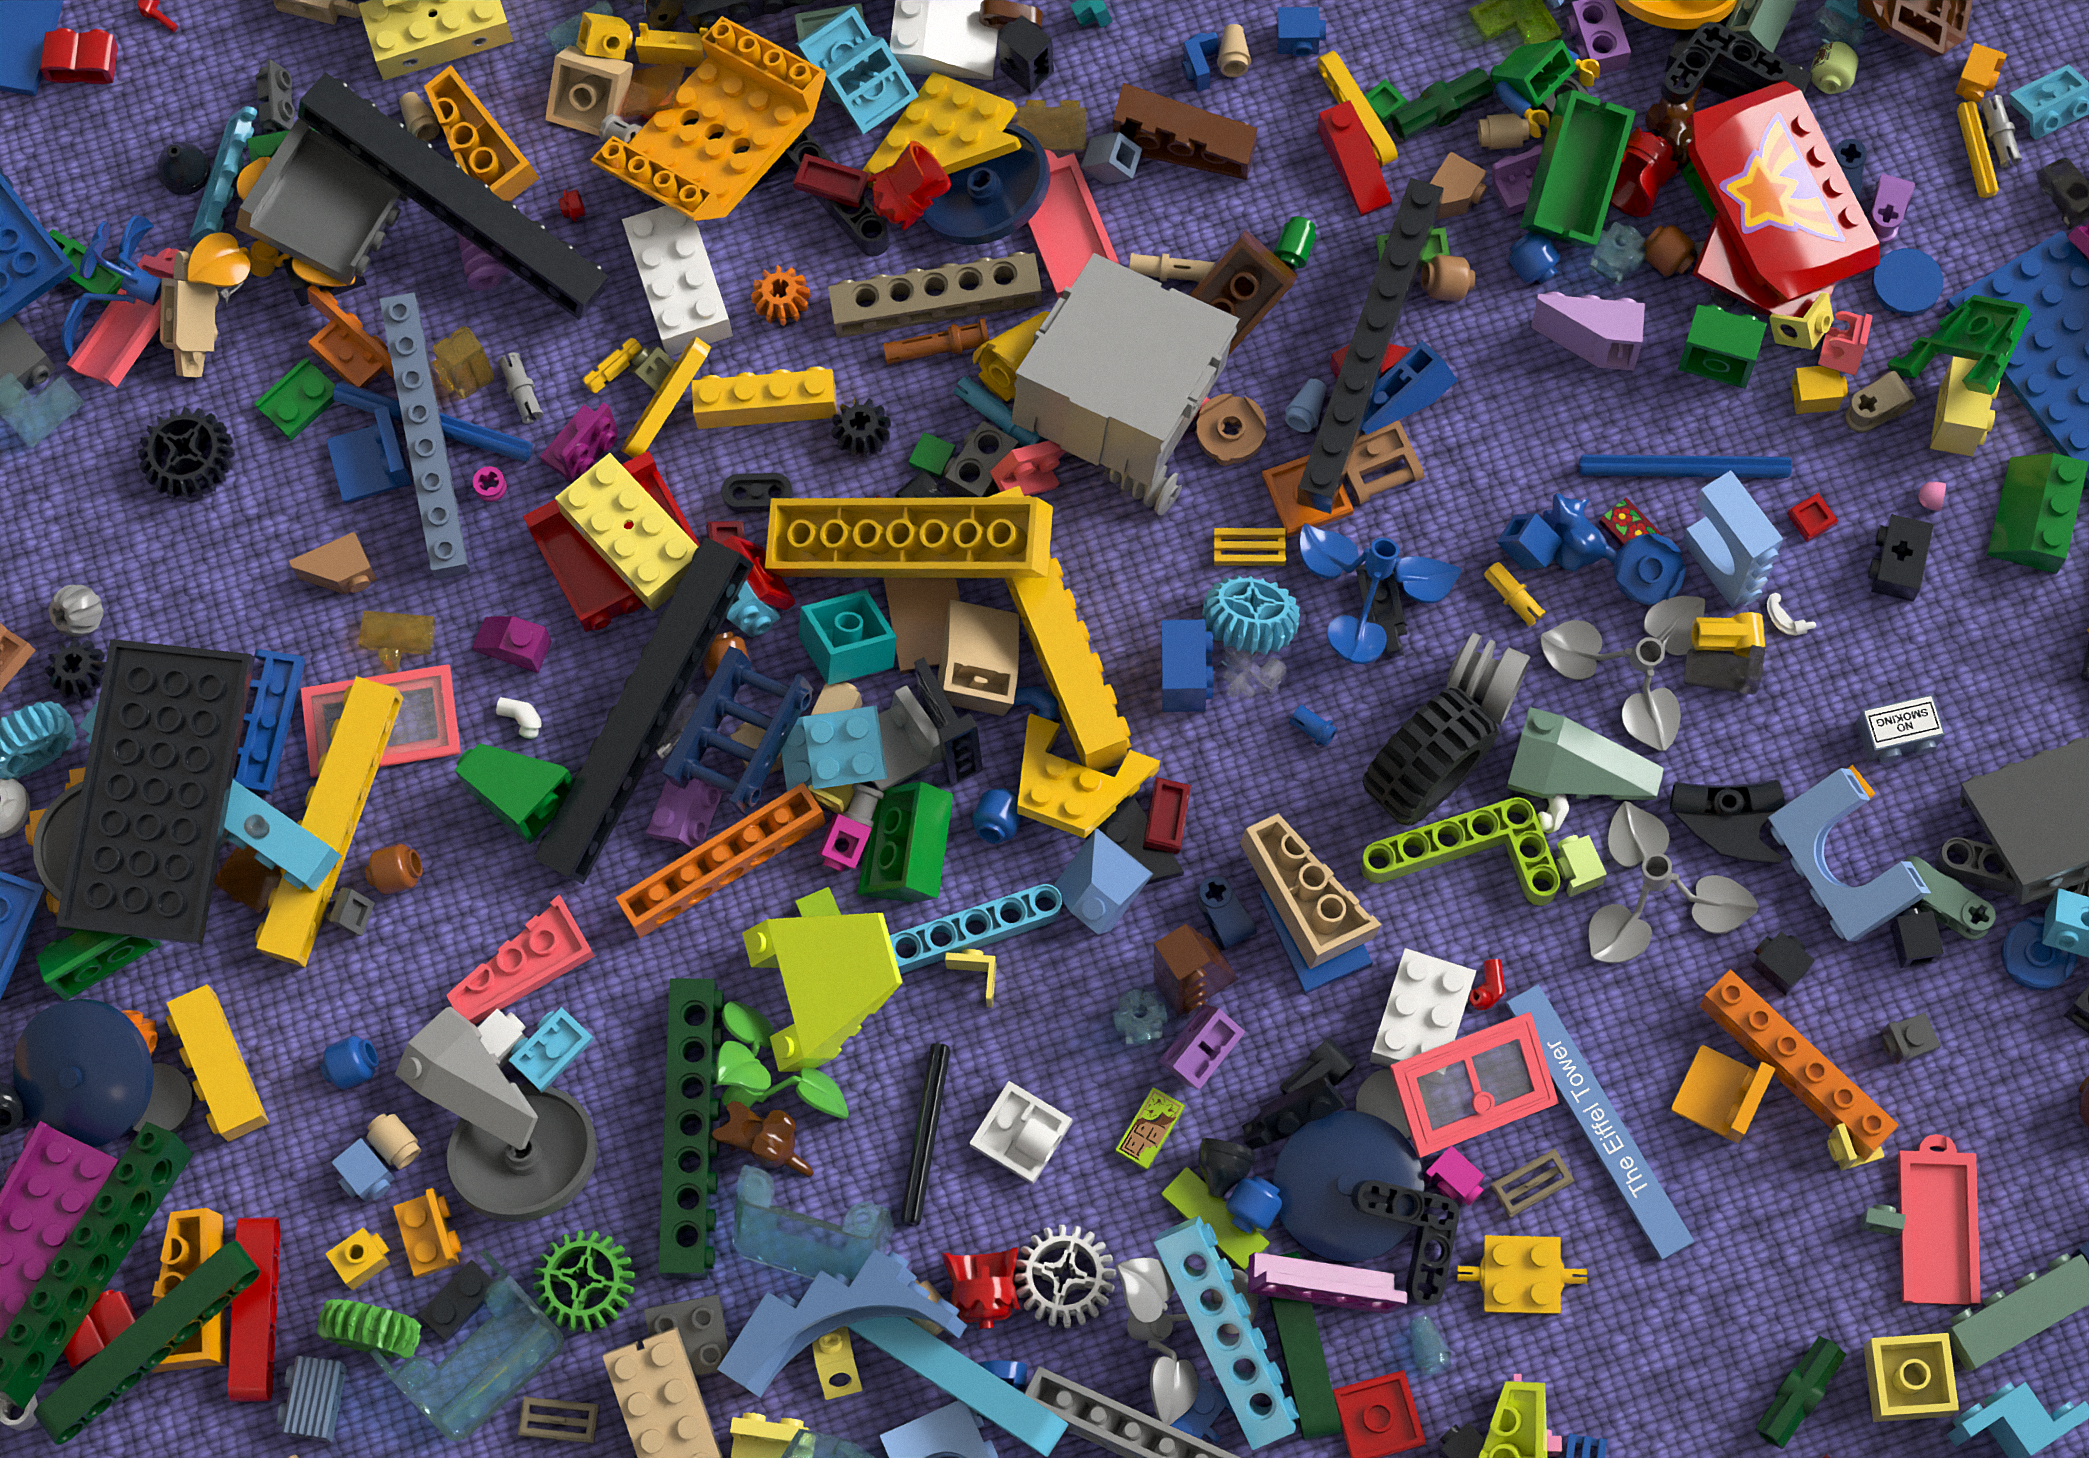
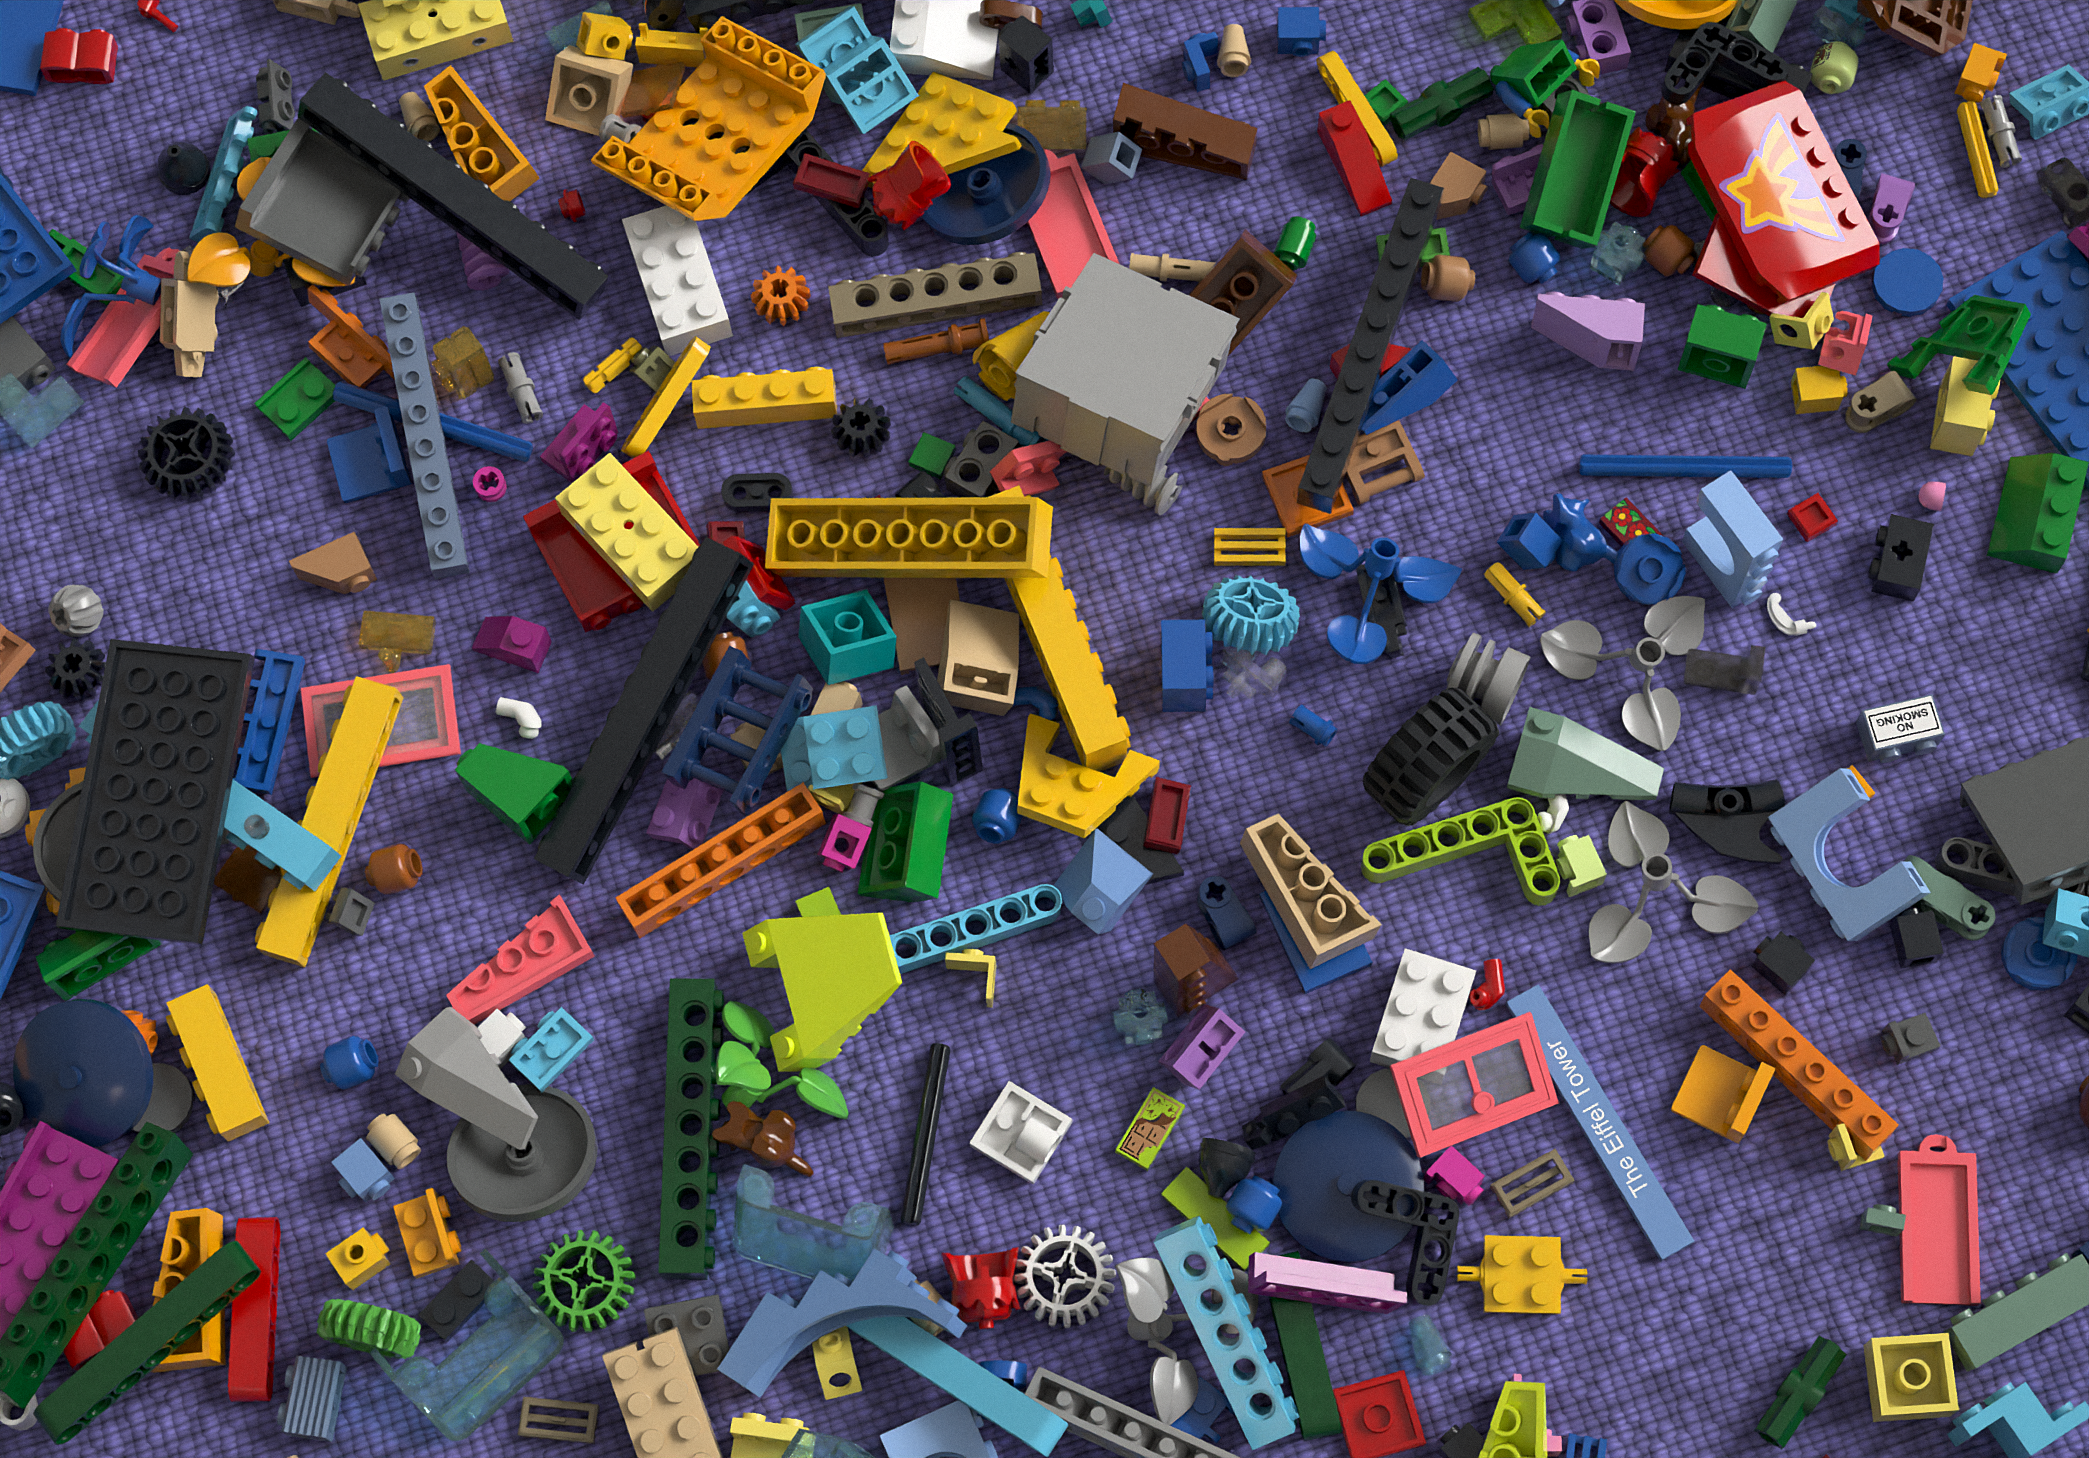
(1728, 634): yellow piece -> none

